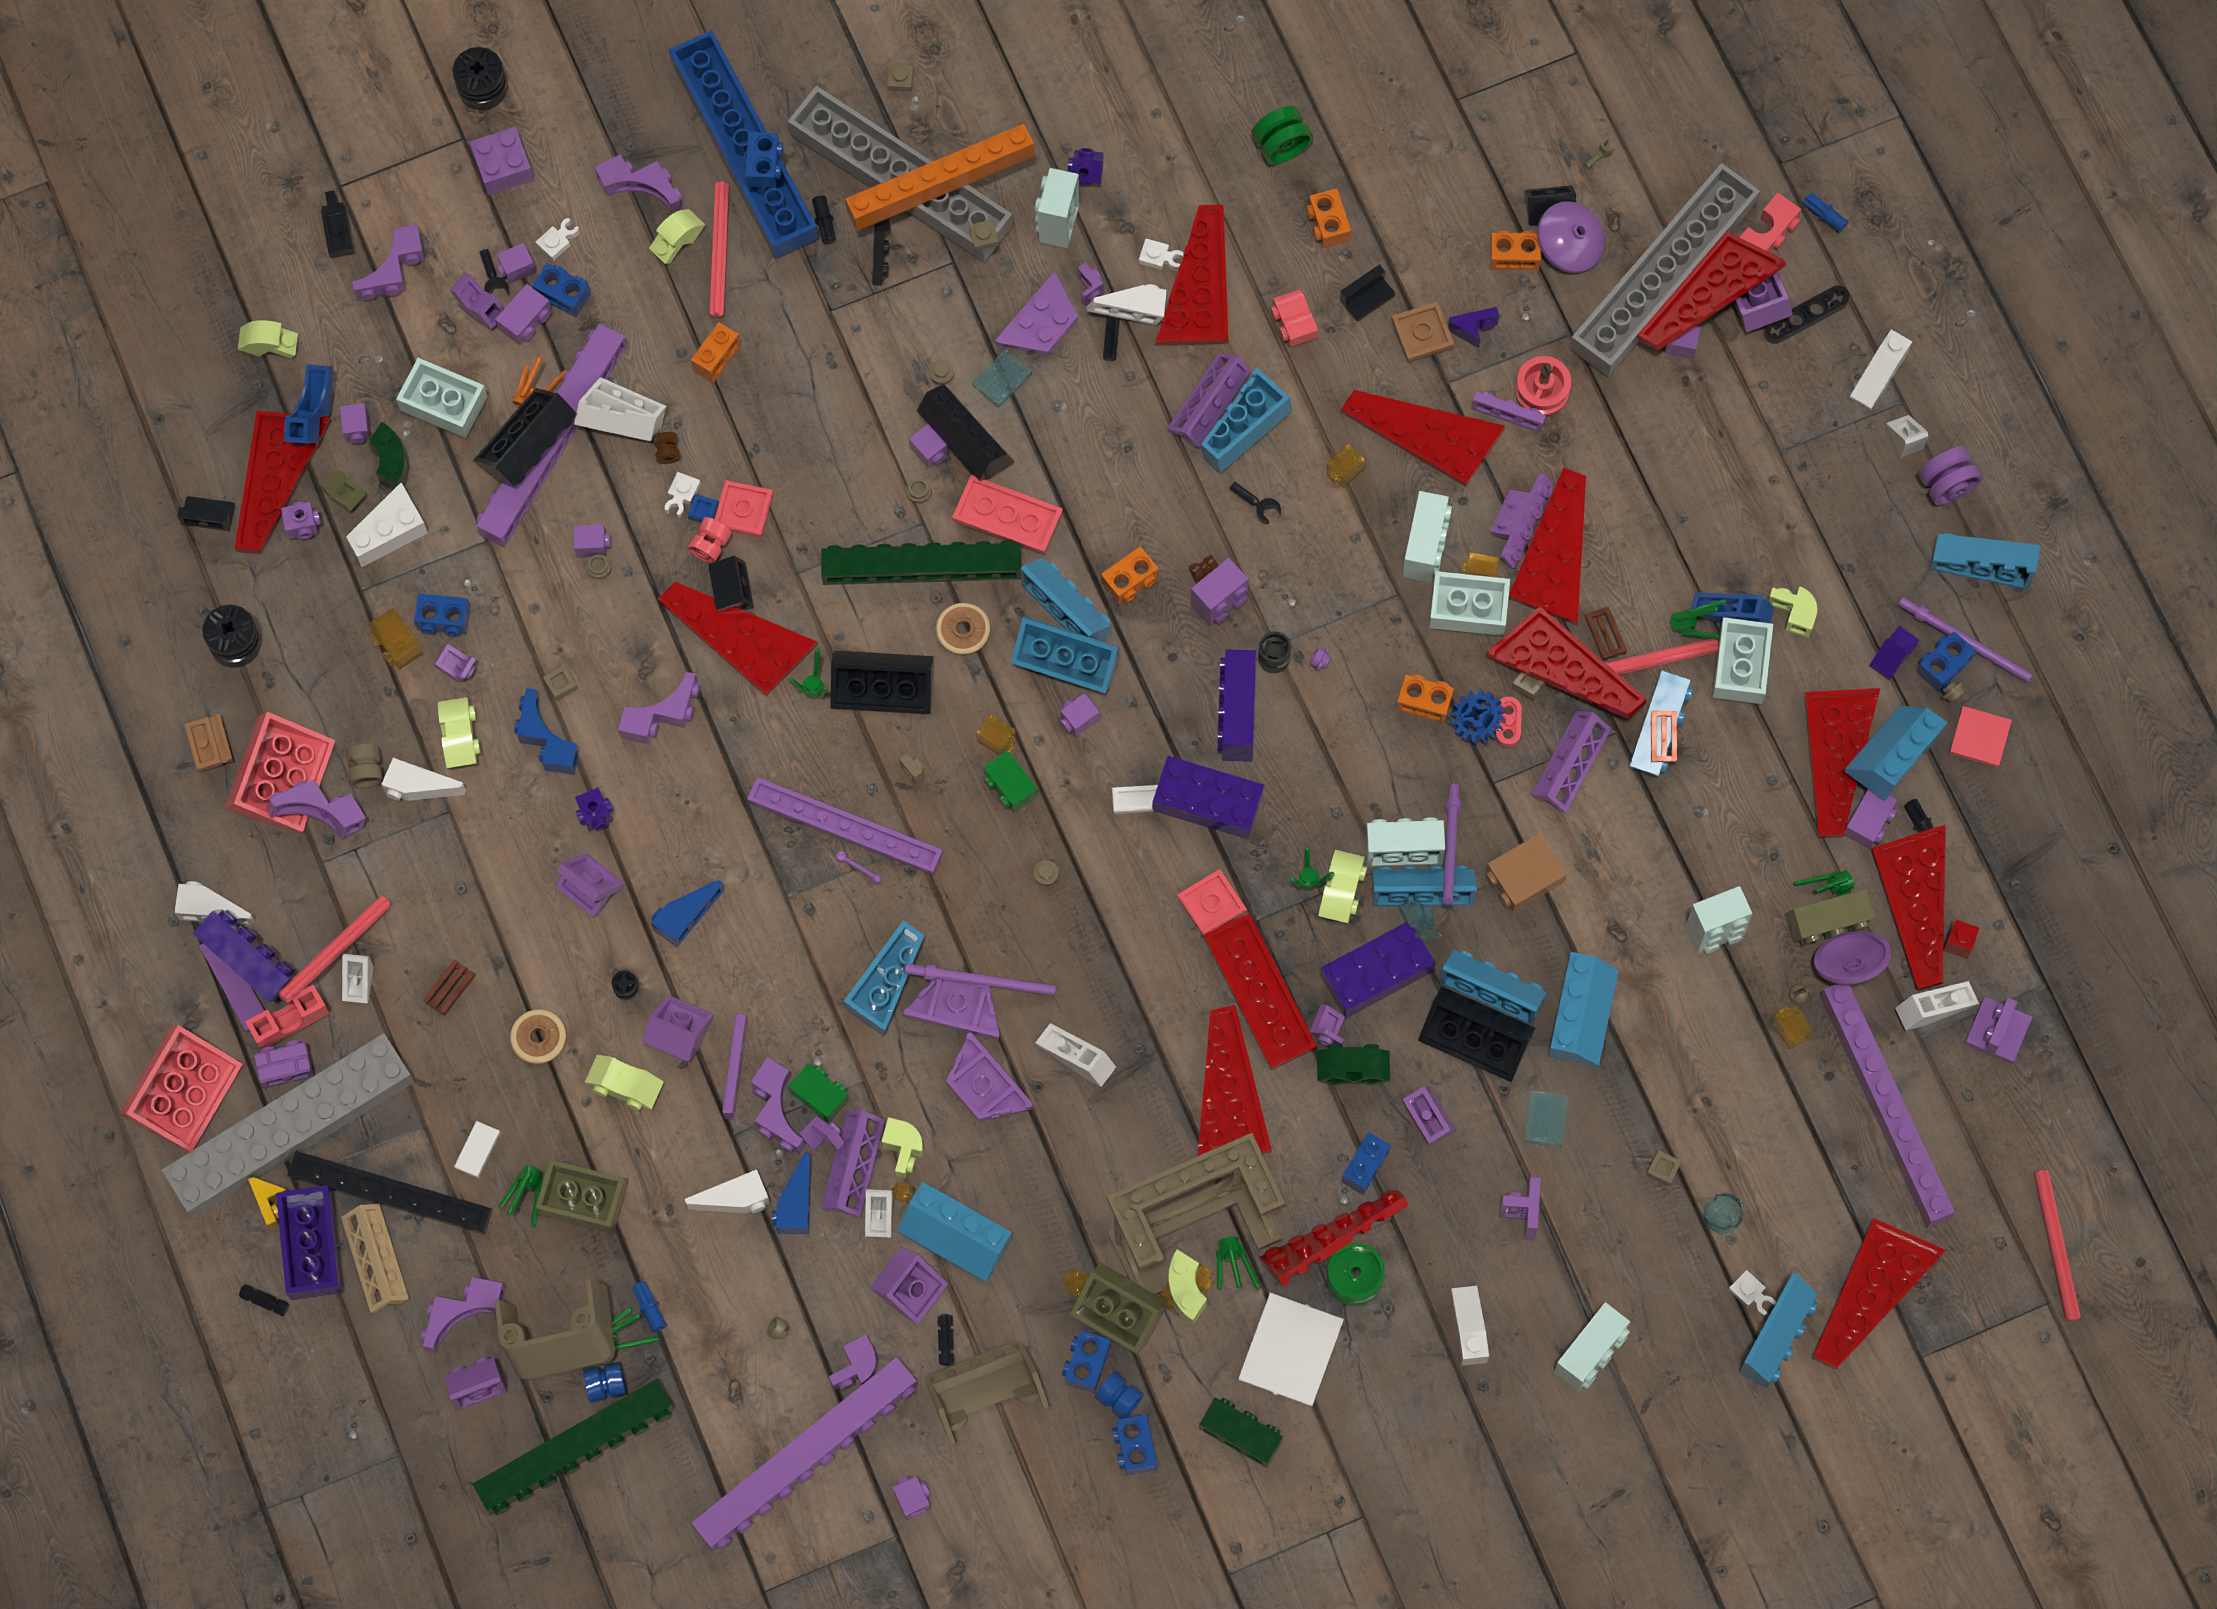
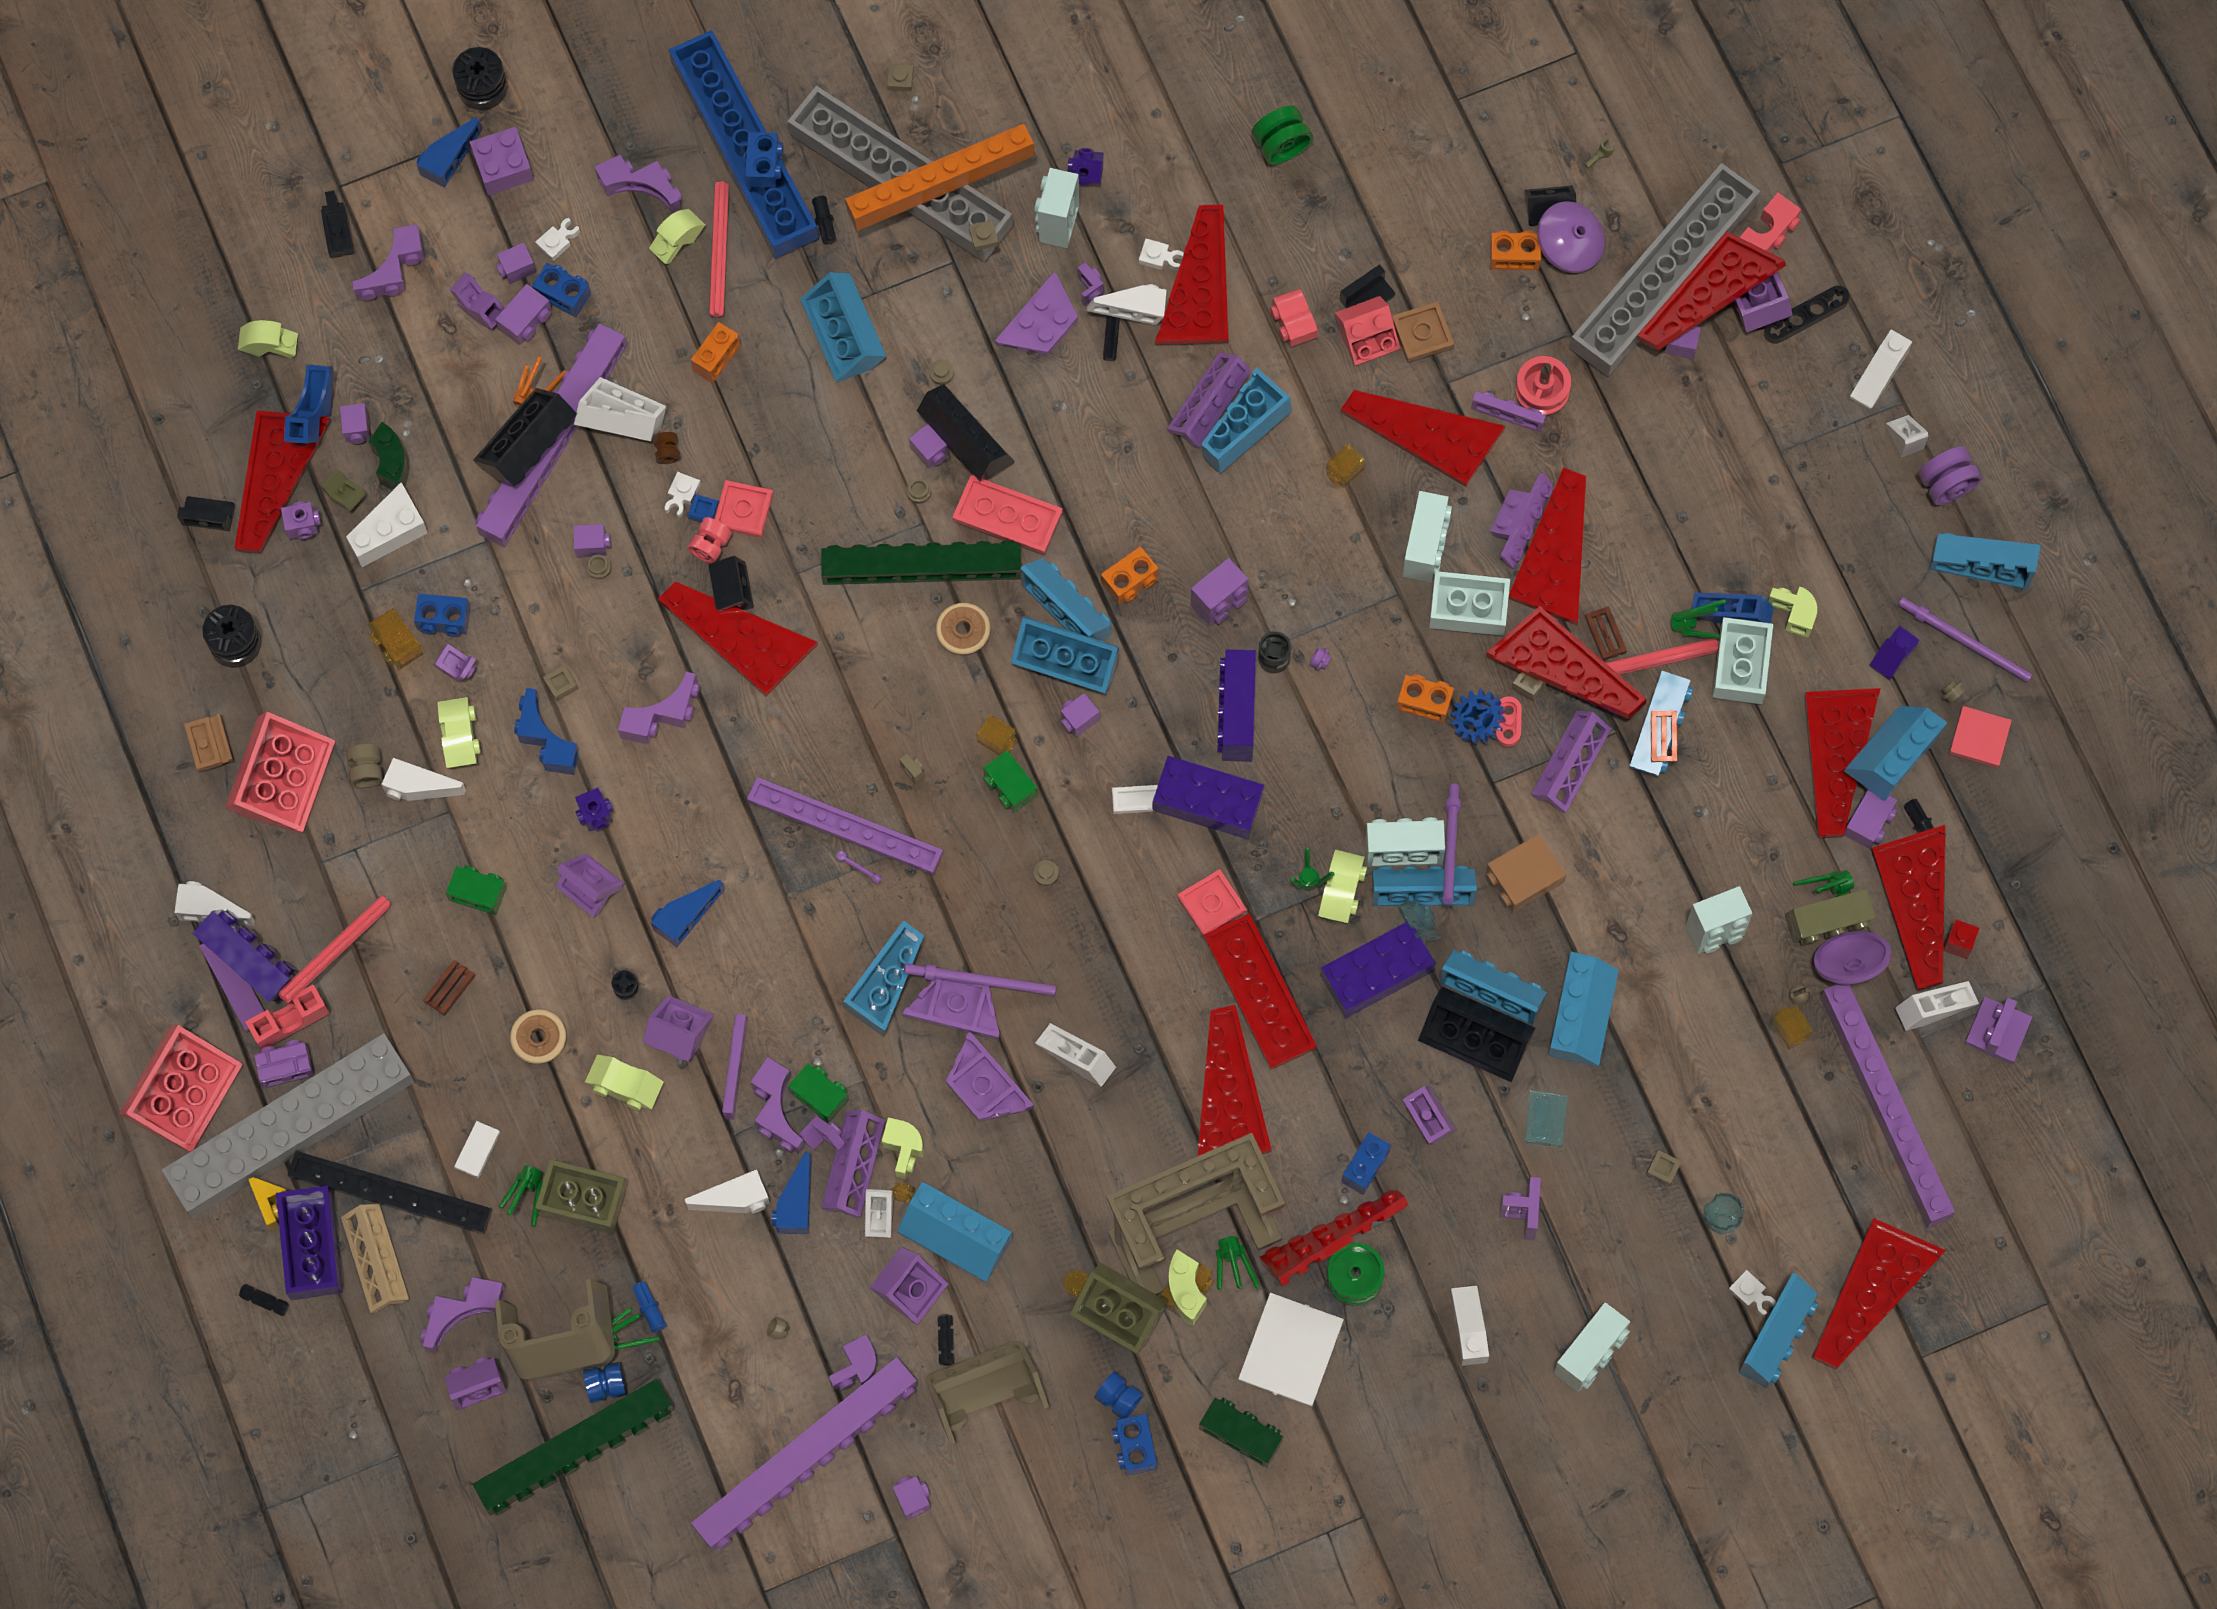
(340, 814): medium lavender arch -> none
(356, 978): white slope -> none
(441, 397): light aqua brick -> none
(446, 154): none -> blue slope
(476, 889): none -> green brick
(493, 282): black piece -> none
(812, 685): green plant -> none
(842, 326): none -> dark azure slope
(880, 248): black hinge -> none
(881, 682): black slope -> none
(1002, 378): clear light blue plate -> none
(1092, 1362): blue brick -> none
(1201, 570): reddish brown wheel -> none
(1267, 503): black piece -> none
(1327, 1026): medium lavender bracket -> none
(1334, 217): orange brick -> none
(1353, 1065): dark green brick -> none
(1367, 330): none -> coral slope
(1468, 324): dark purple slope -> none
(1480, 565): clear yellow brick -> none
(1825, 212): blue axle -> none
(1950, 664): blue brick -> none
(2057, 1245): coral axle -> none

